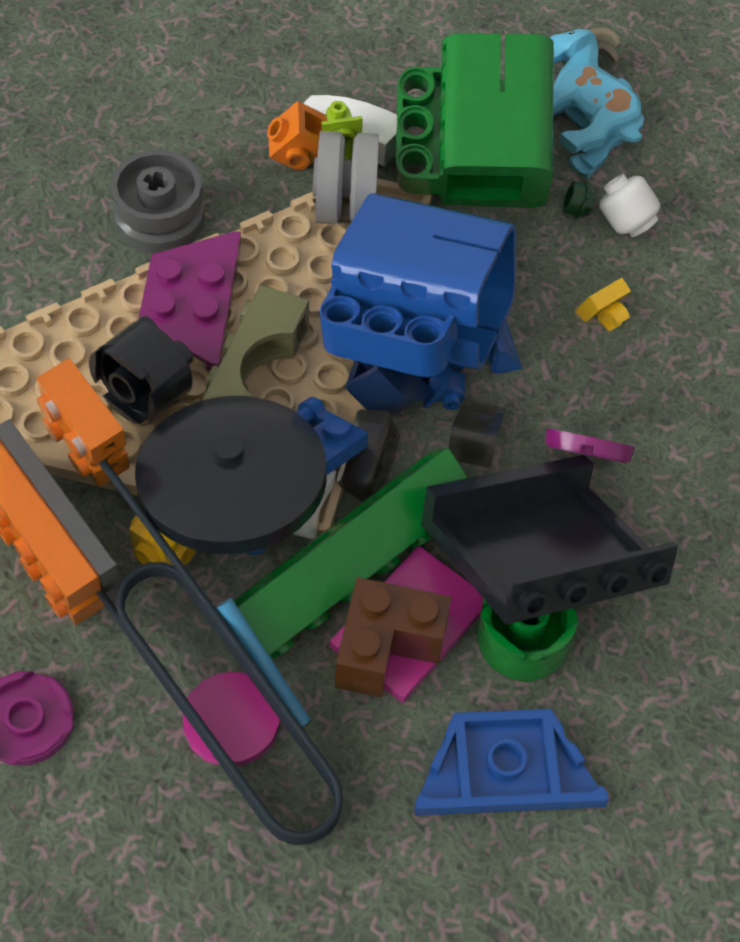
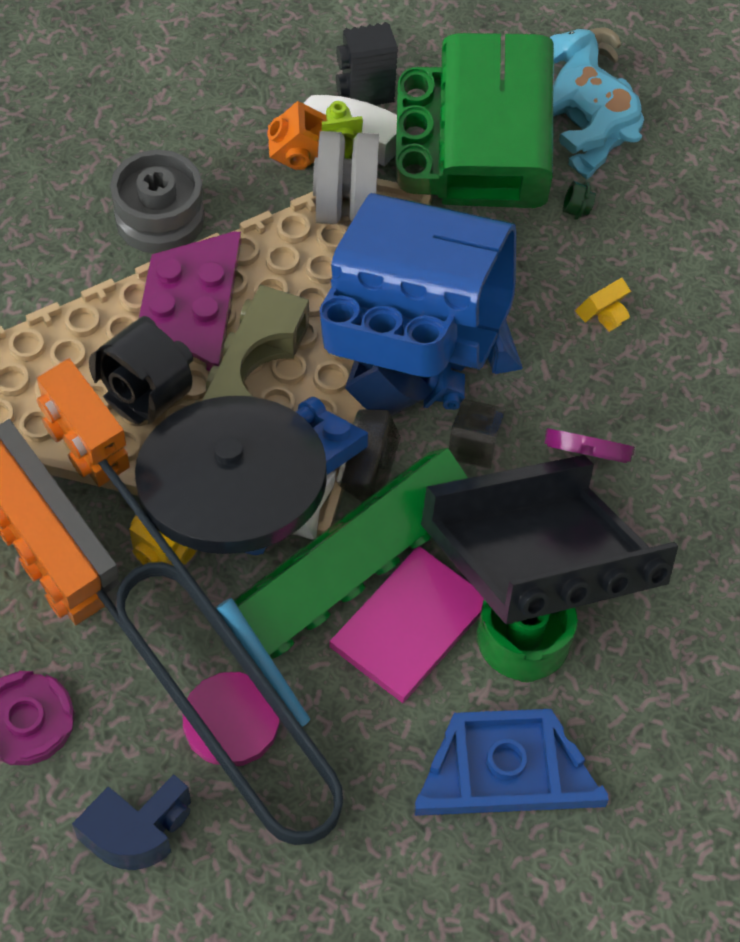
(129, 836): none -> dark blue brick
(368, 64): none -> black brick
(386, 623): reddish brown brick -> none
(630, 205): white head -> none

